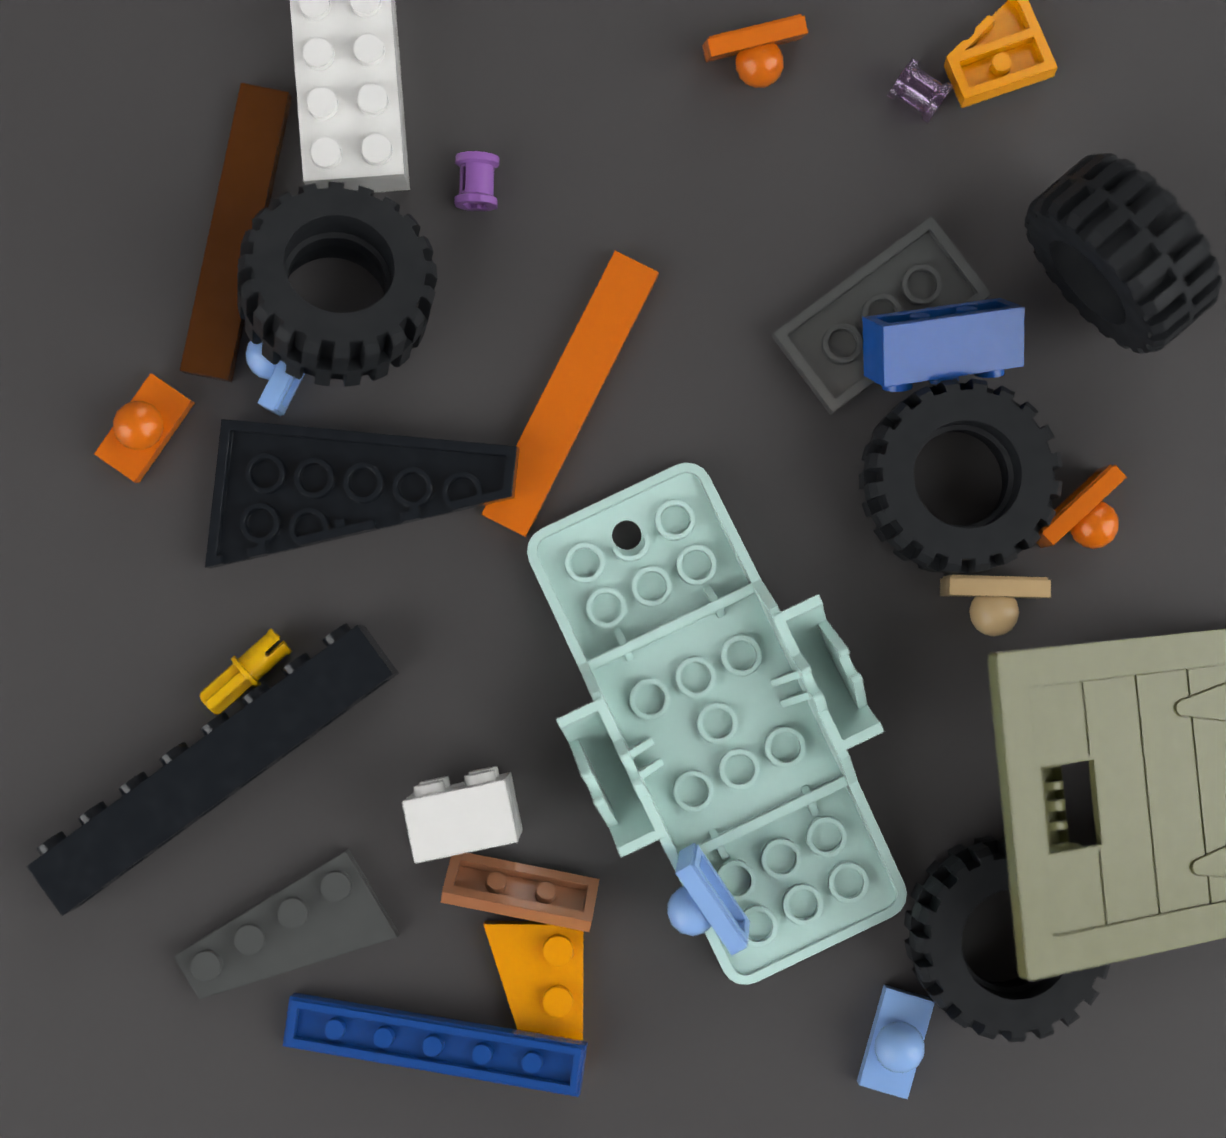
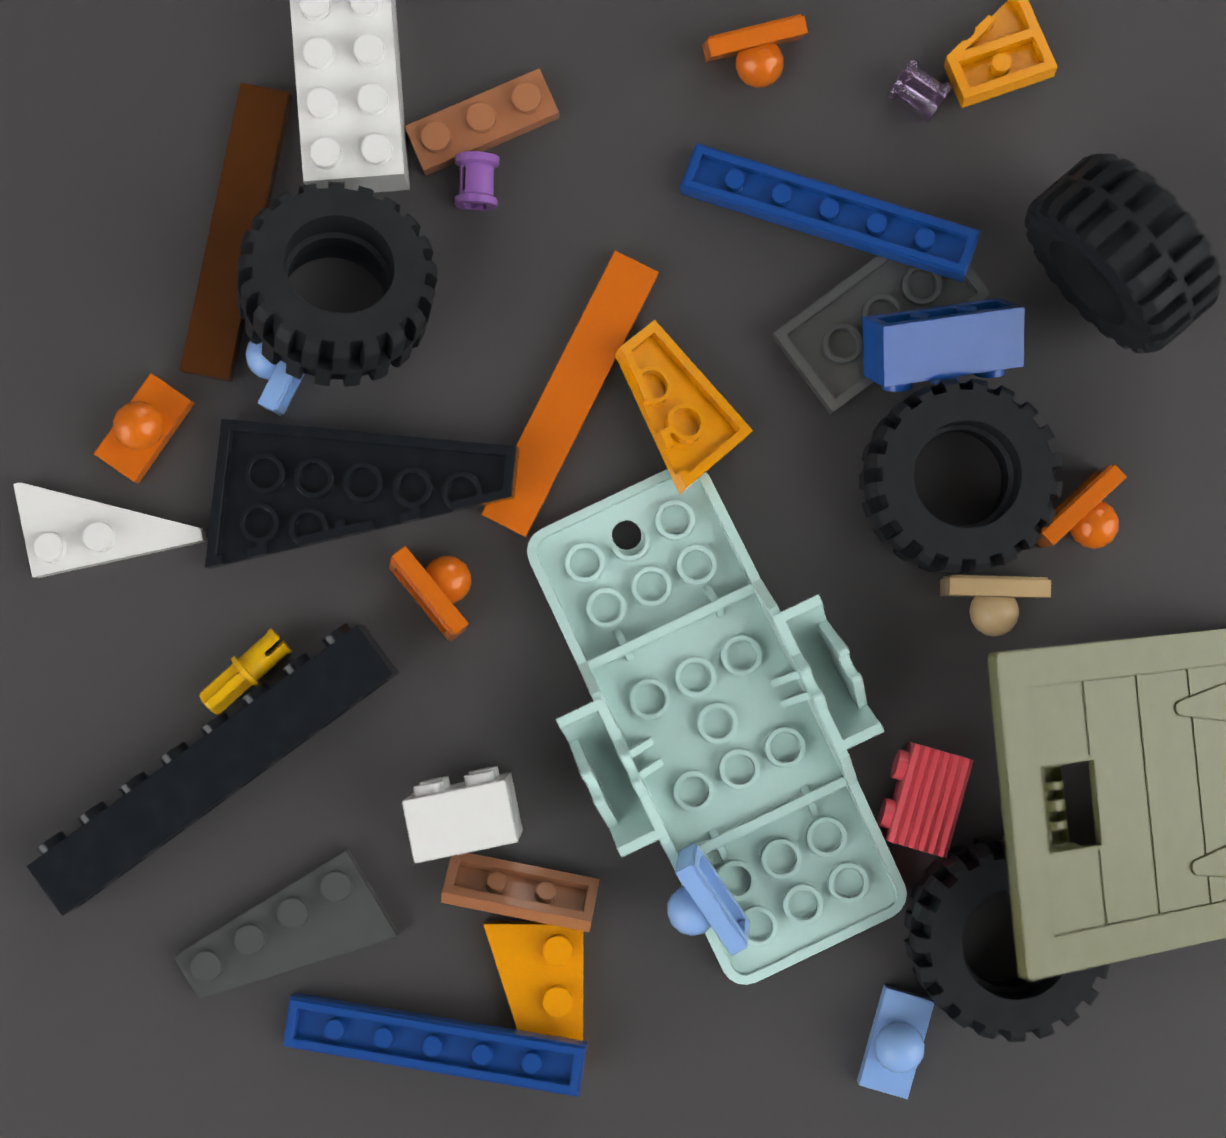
(79, 533): none -> white wing
(435, 588): none -> orange tile
(482, 121): none -> nougat plate
(680, 405): none -> light orange wing
(830, 212): none -> blue tile
(924, 798): none -> coral brick

